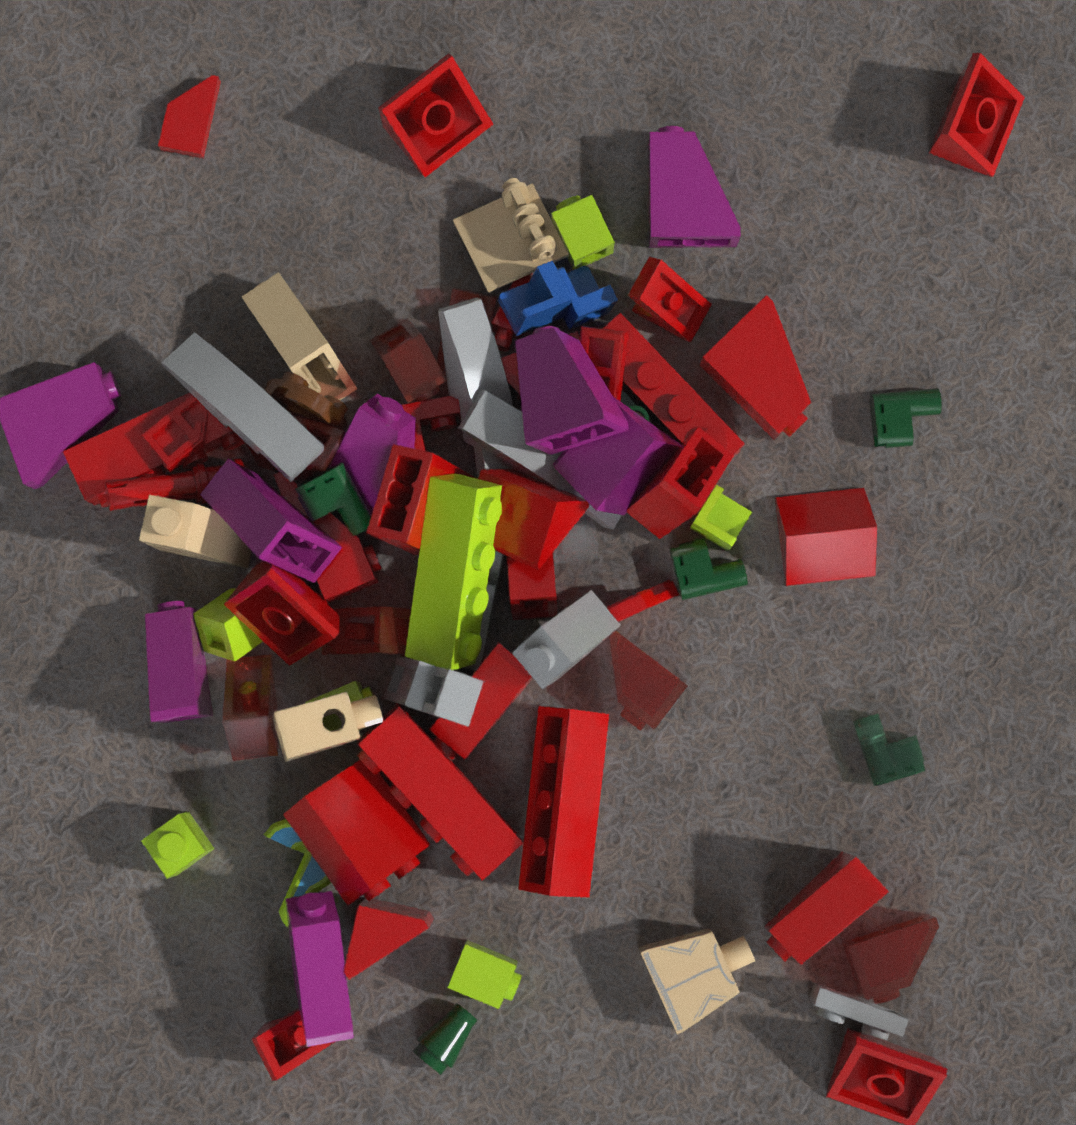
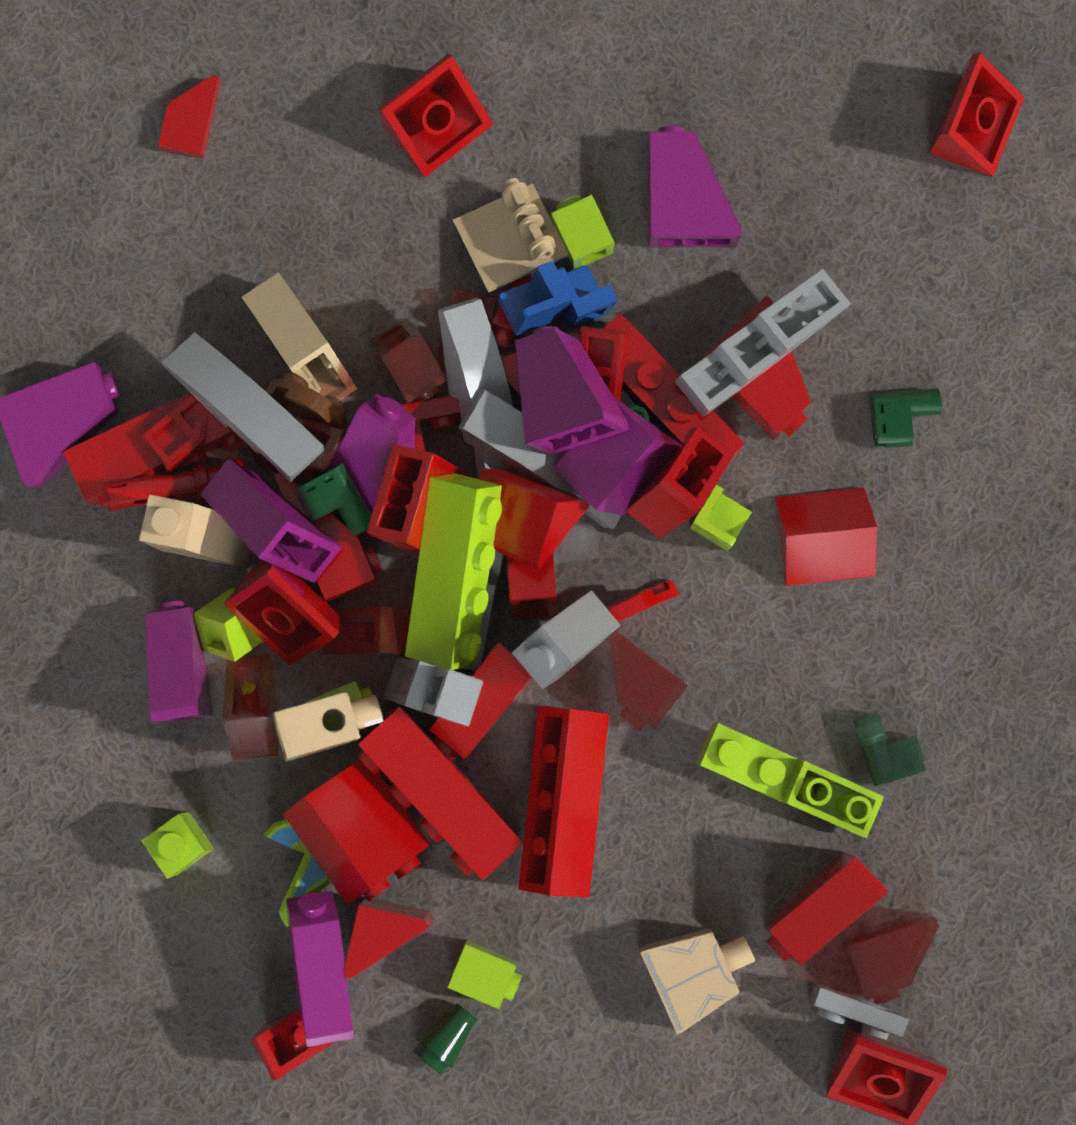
(668, 300): red slope -> none
(697, 575): dark green piece -> none
(762, 342): none -> light grey slope
(789, 780): none -> lime slope

